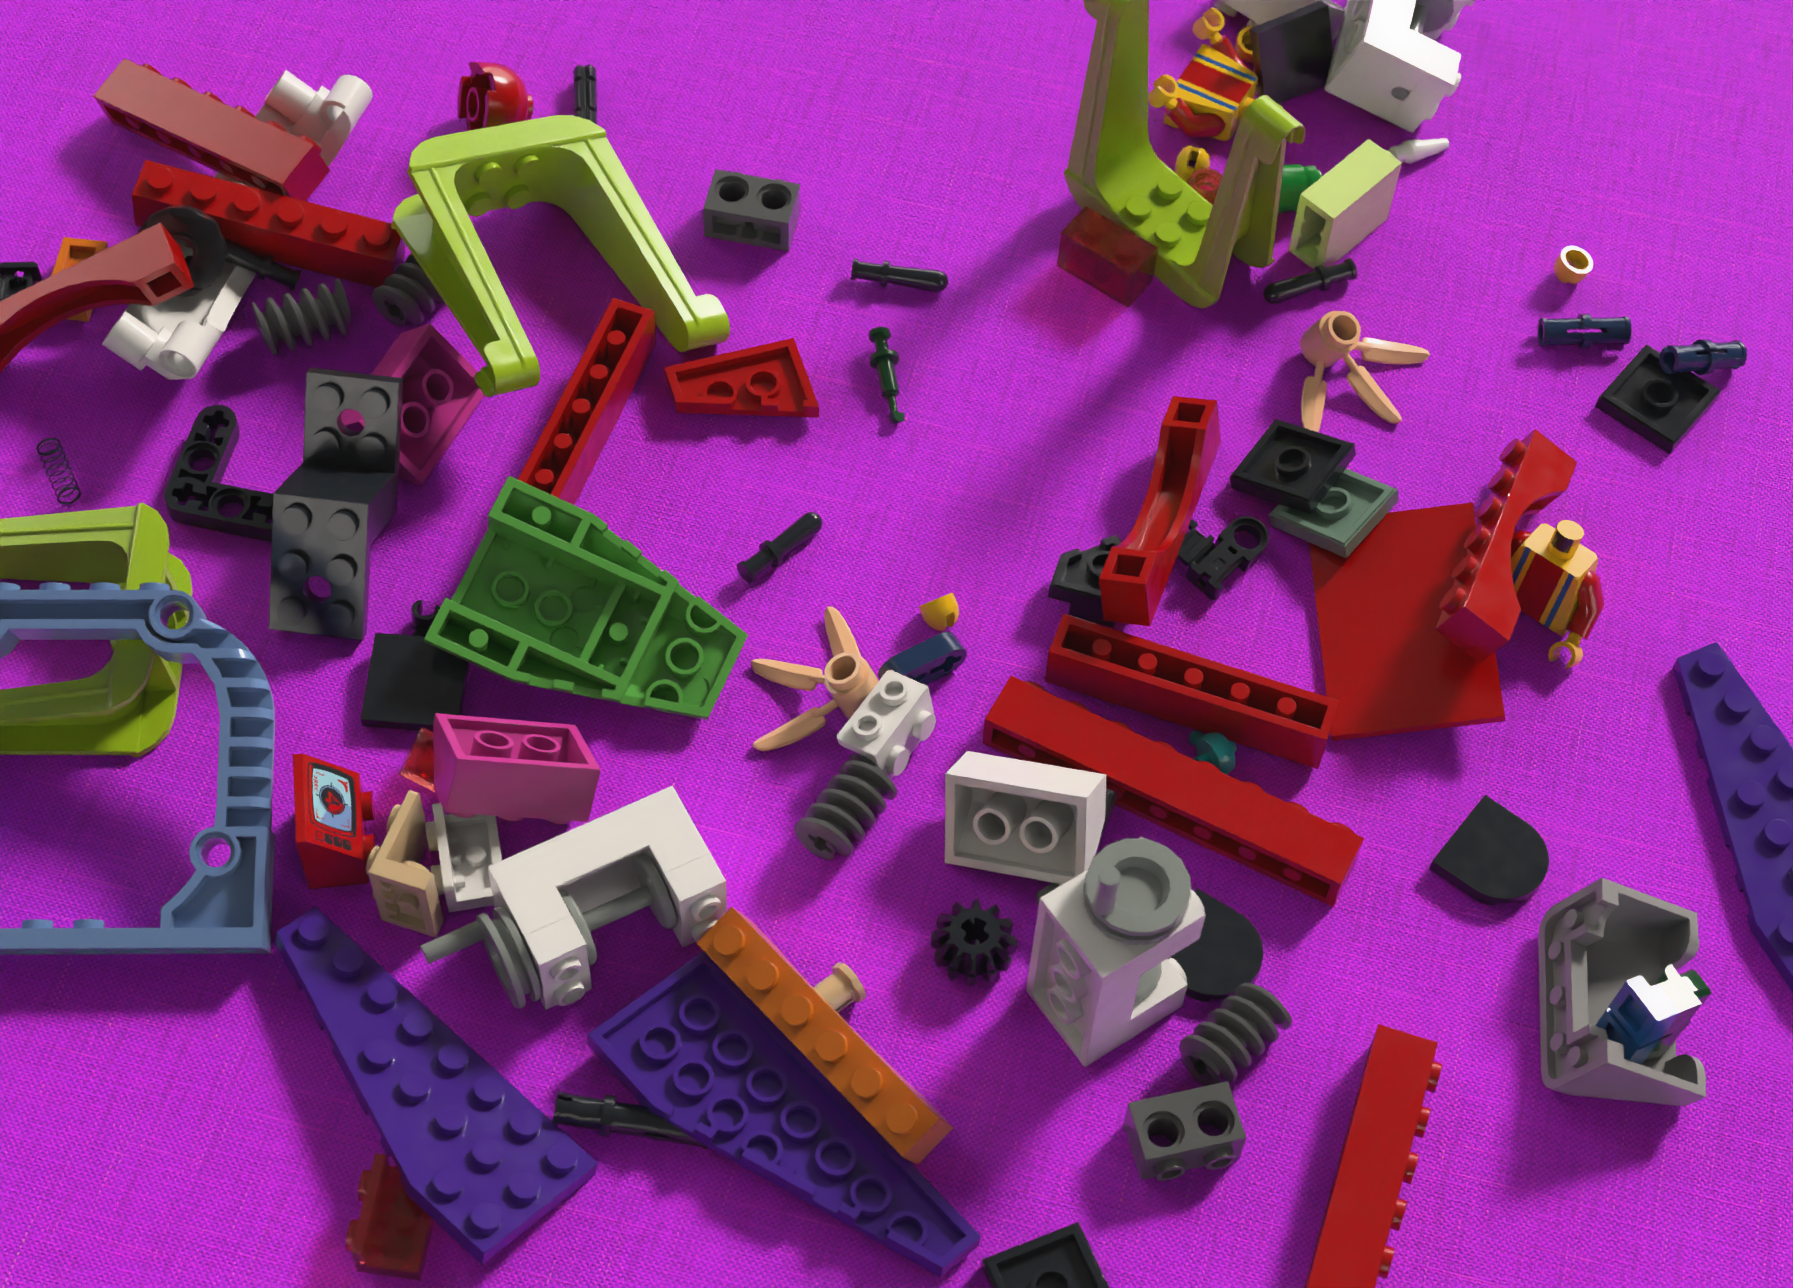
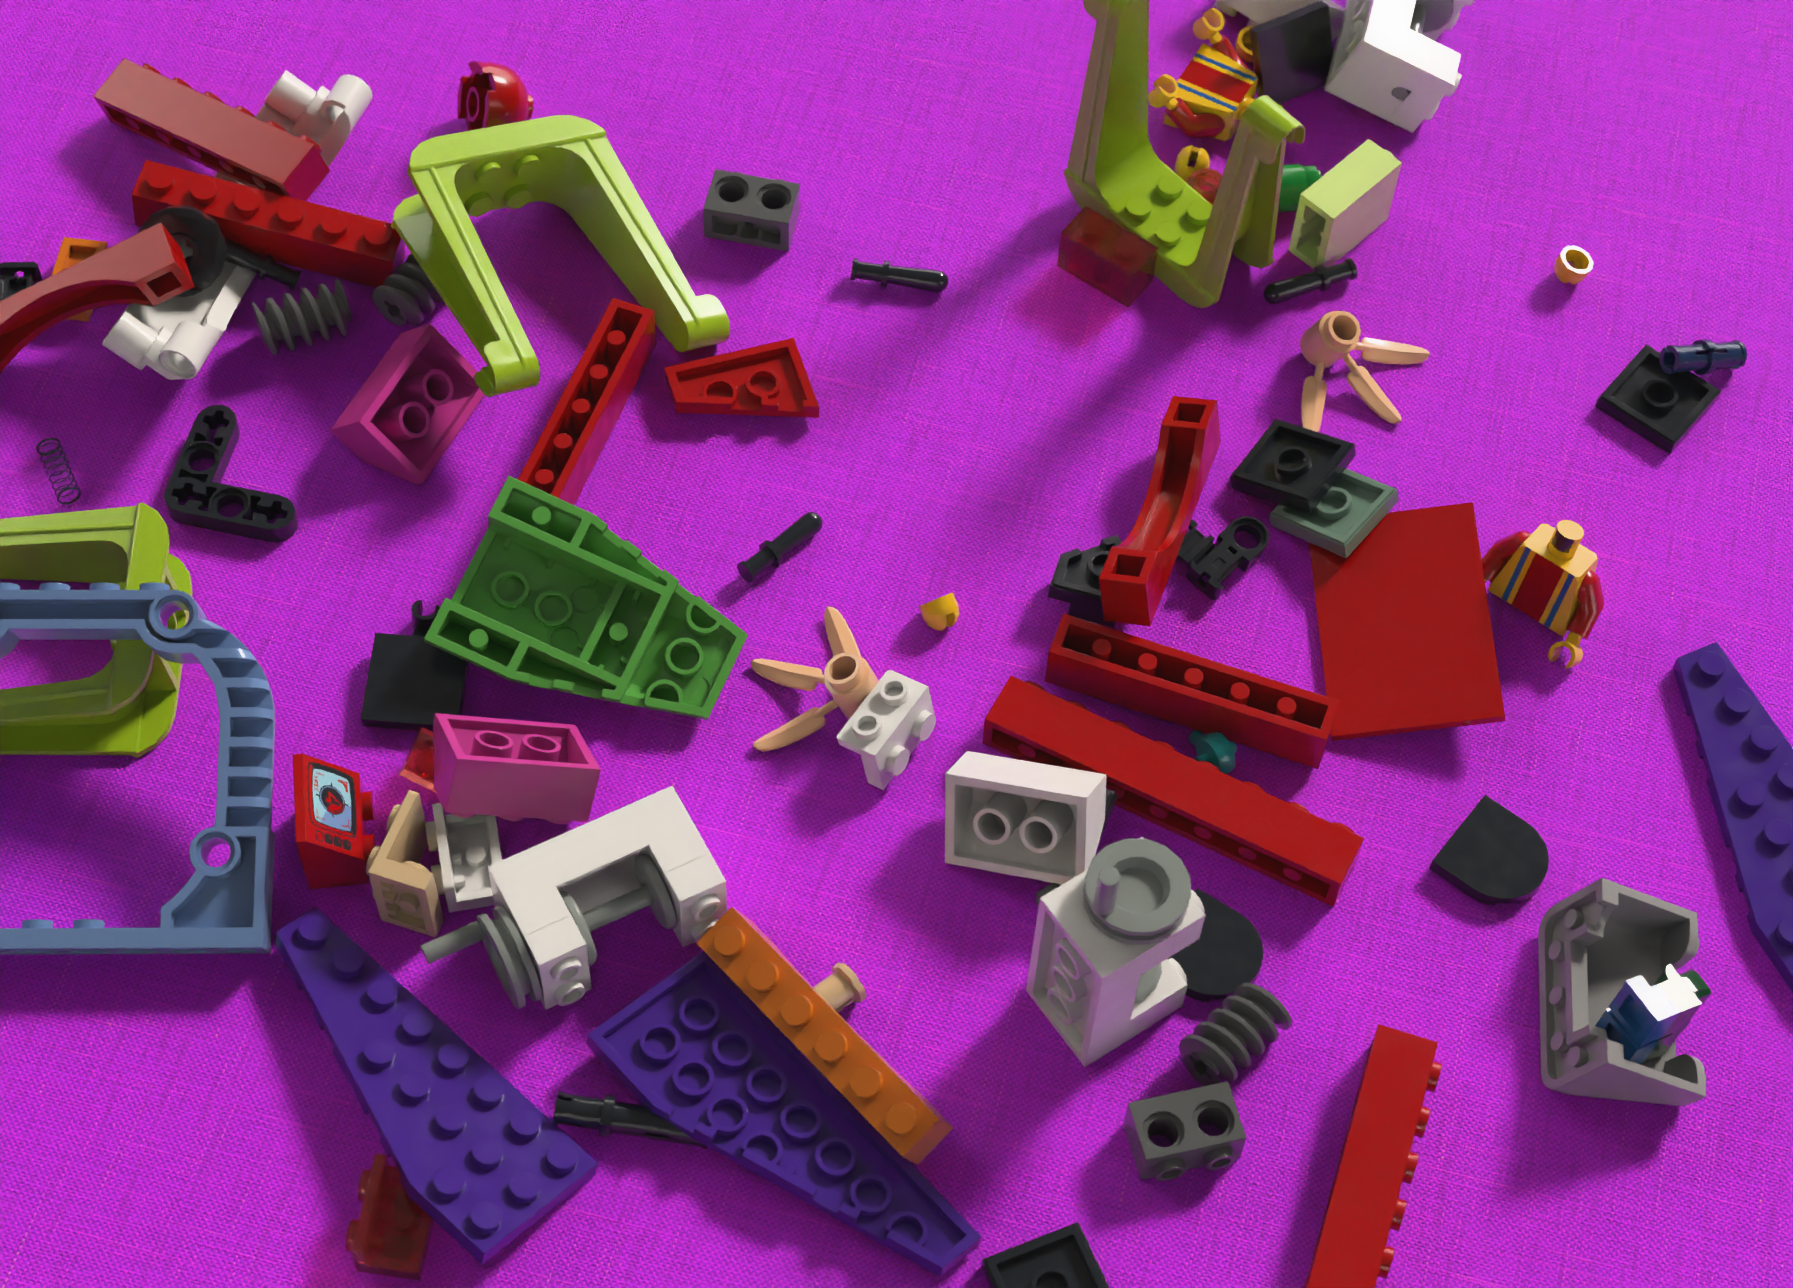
(335, 504): black bracket -> none
(585, 92): black axle -> none
(845, 808): dark grey piece -> none
(885, 361): dark green piece -> none
(928, 659): dark blue beam -> none
(973, 926): gear -> none
(1416, 150): piece -> none
(1483, 602): red arch -> none
(1612, 331): dark blue pin -> none

